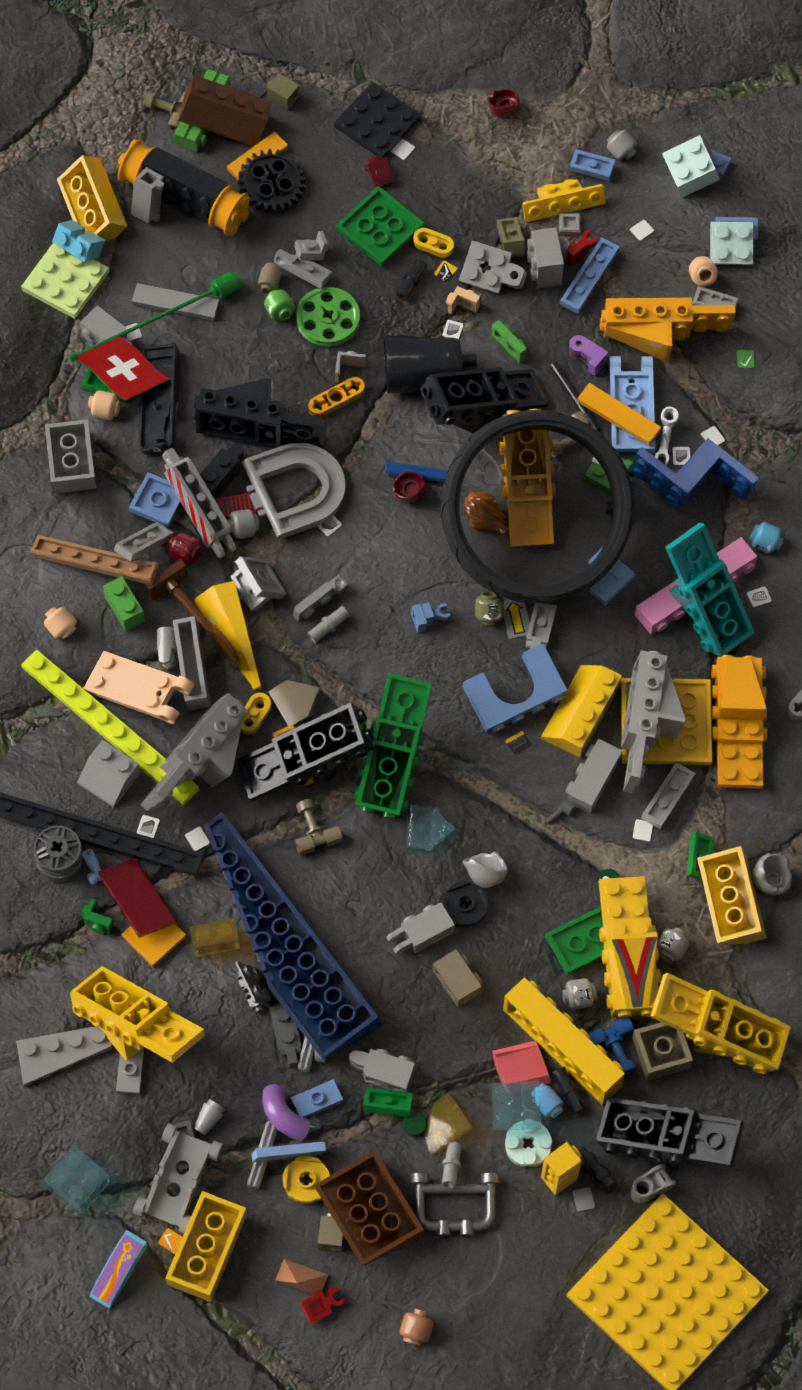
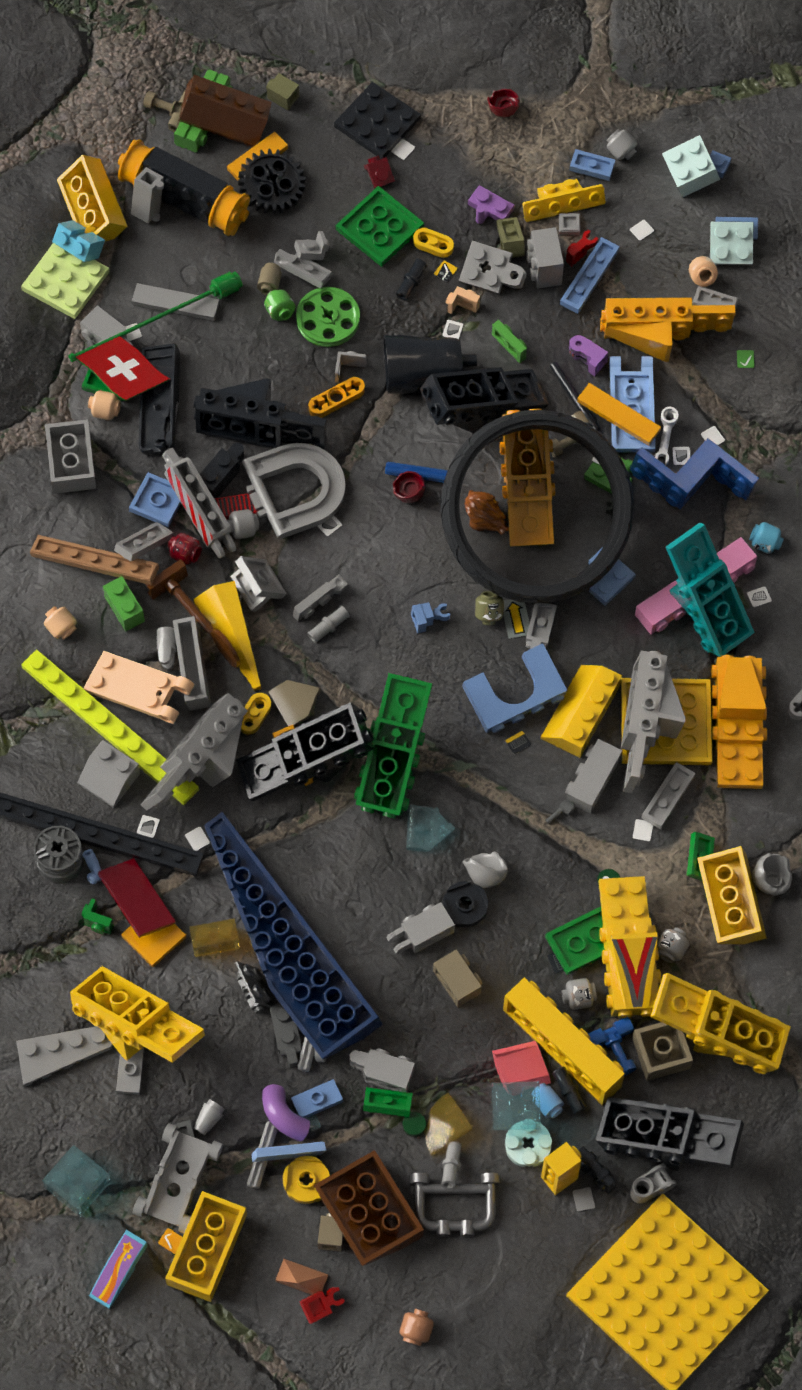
(316, 835): dark tan bar -> none
(489, 205): none -> medium lavender plate

